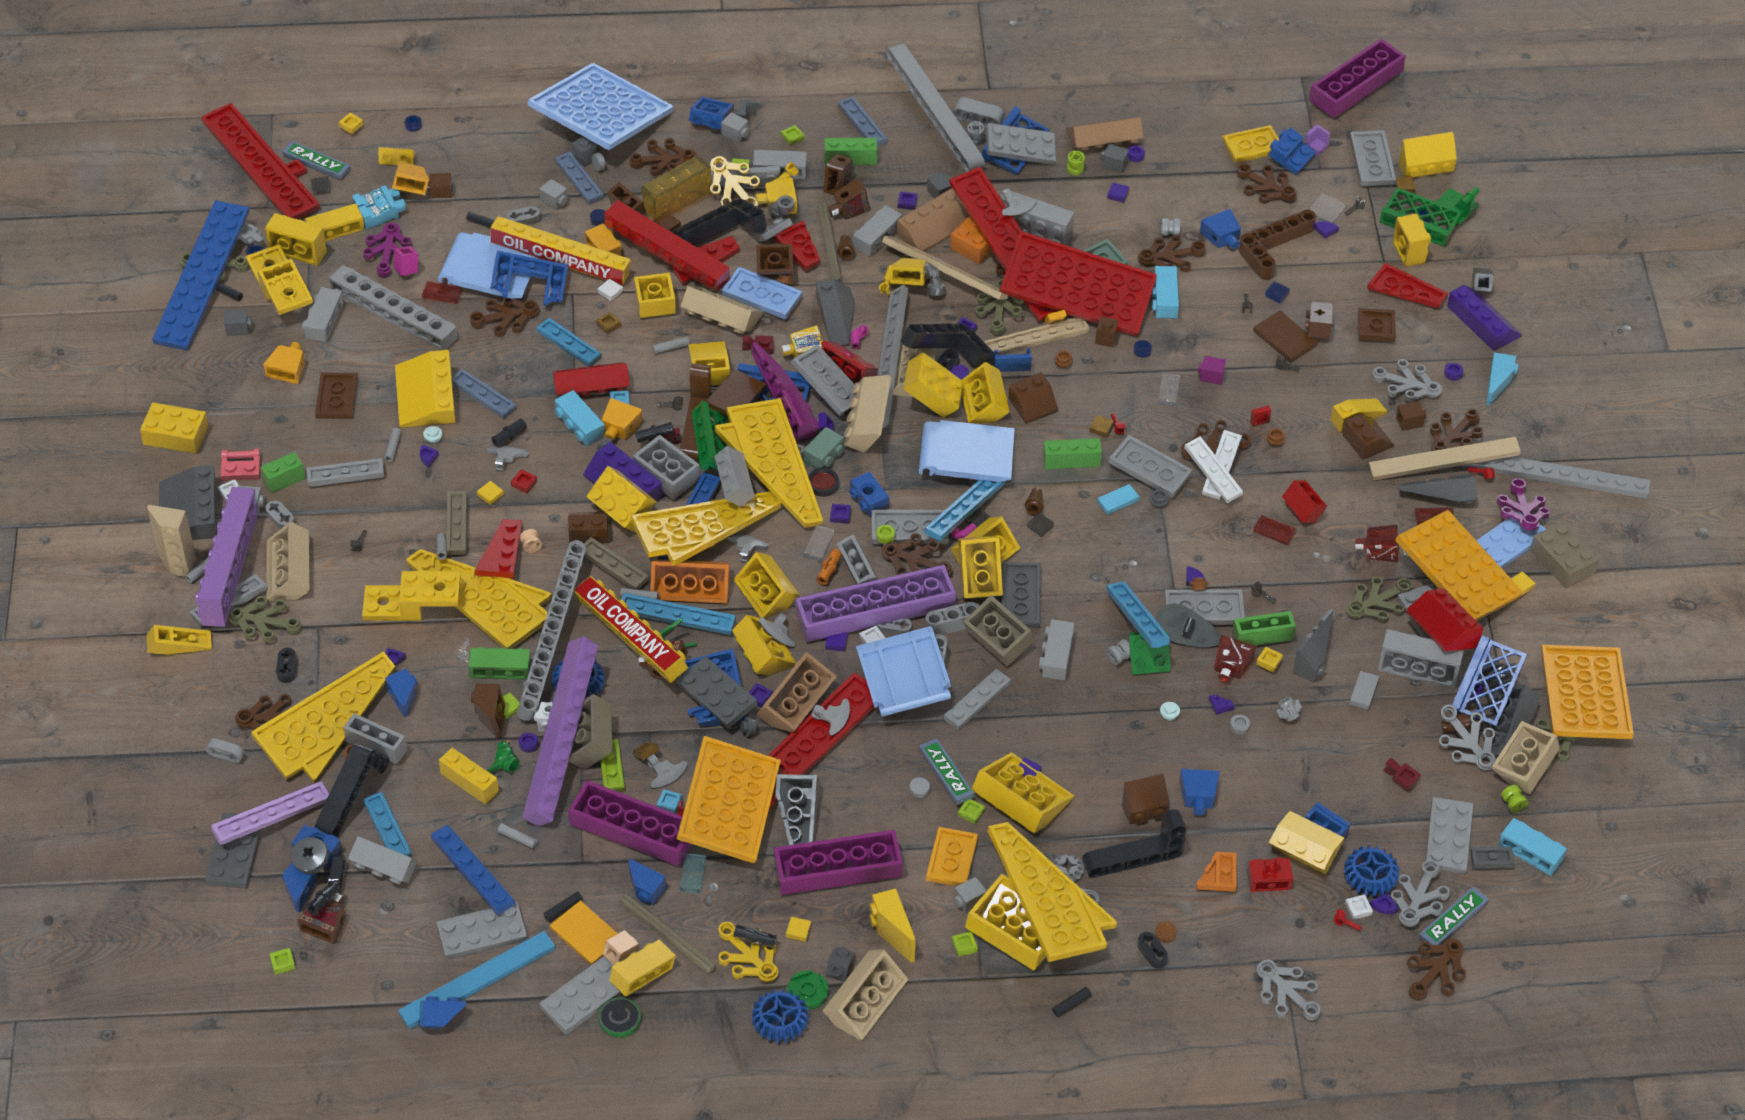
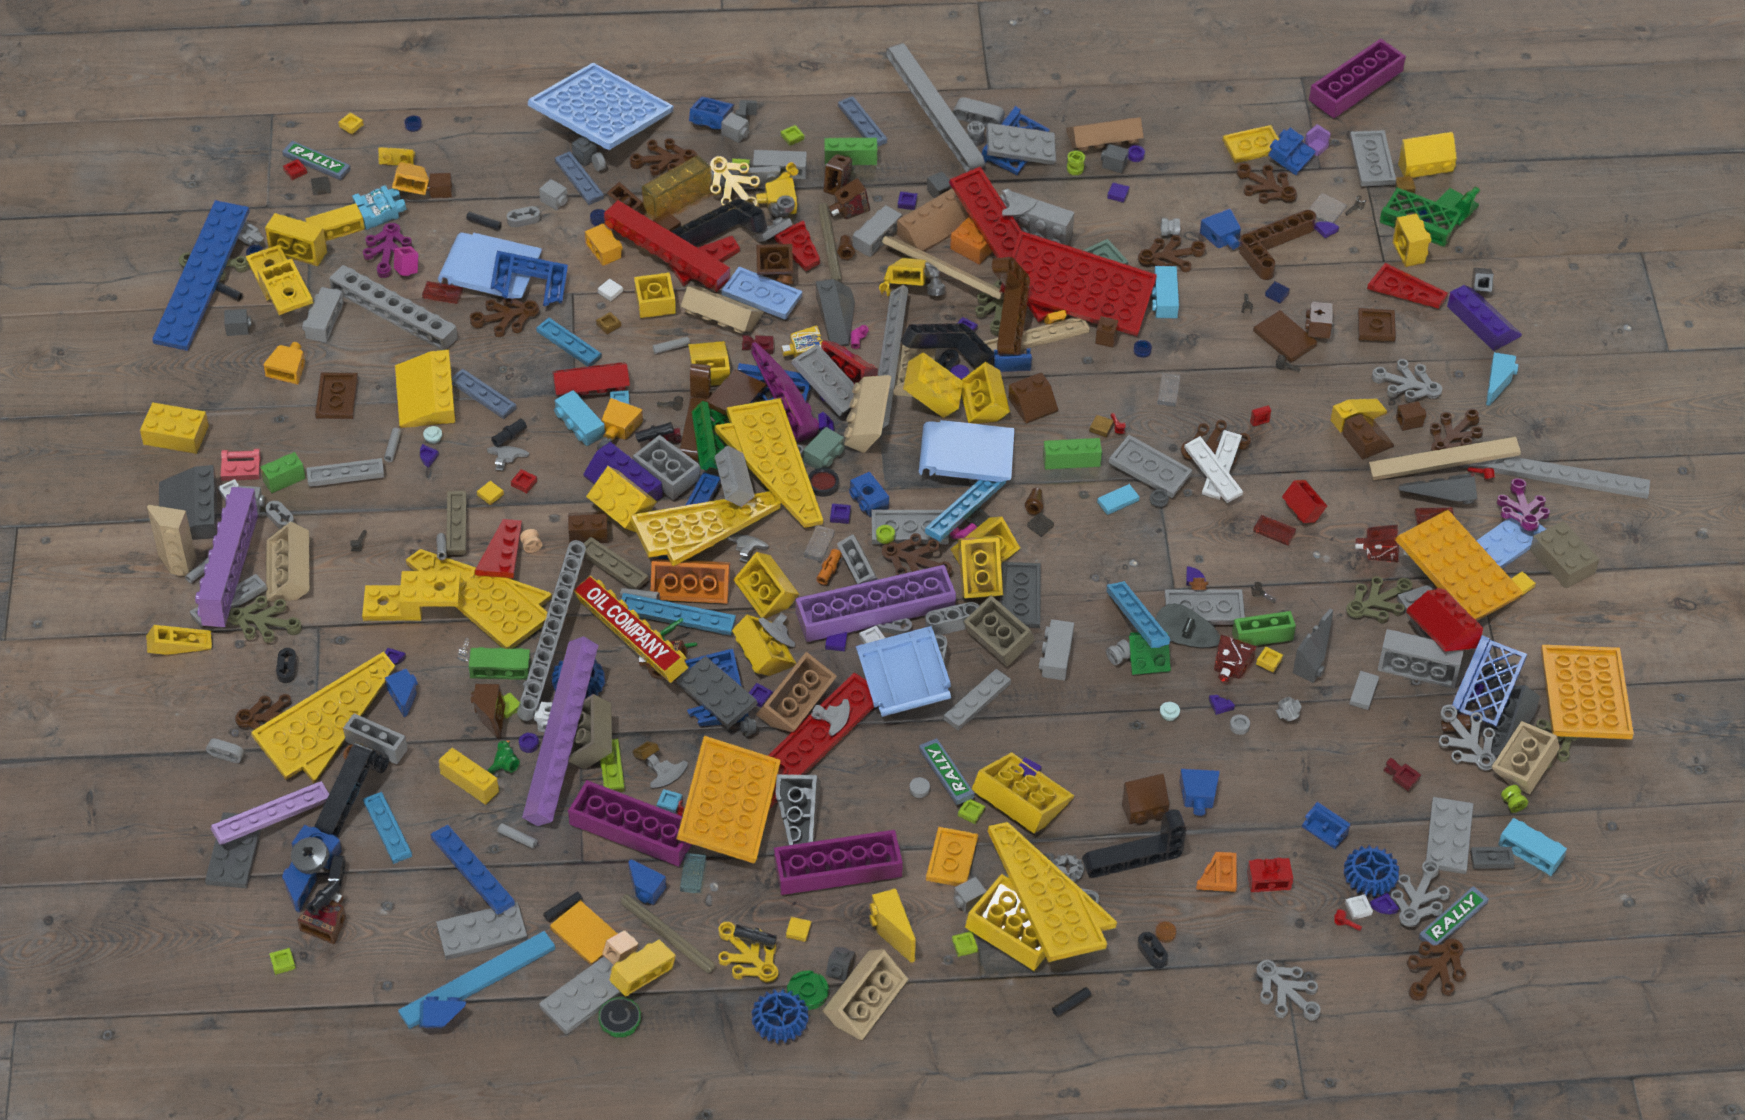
(260, 162): red plate -> none
(382, 860): light grey brick -> none
(560, 250): brick -> none
(1014, 304): none -> reddish brown beam
(1063, 358): dark orange plate -> none
(1212, 370): magenta brick -> none
(1275, 436): dark orange plate -> none
(1306, 842): yellow slope -> none
(1453, 371): dark purple tile -> none

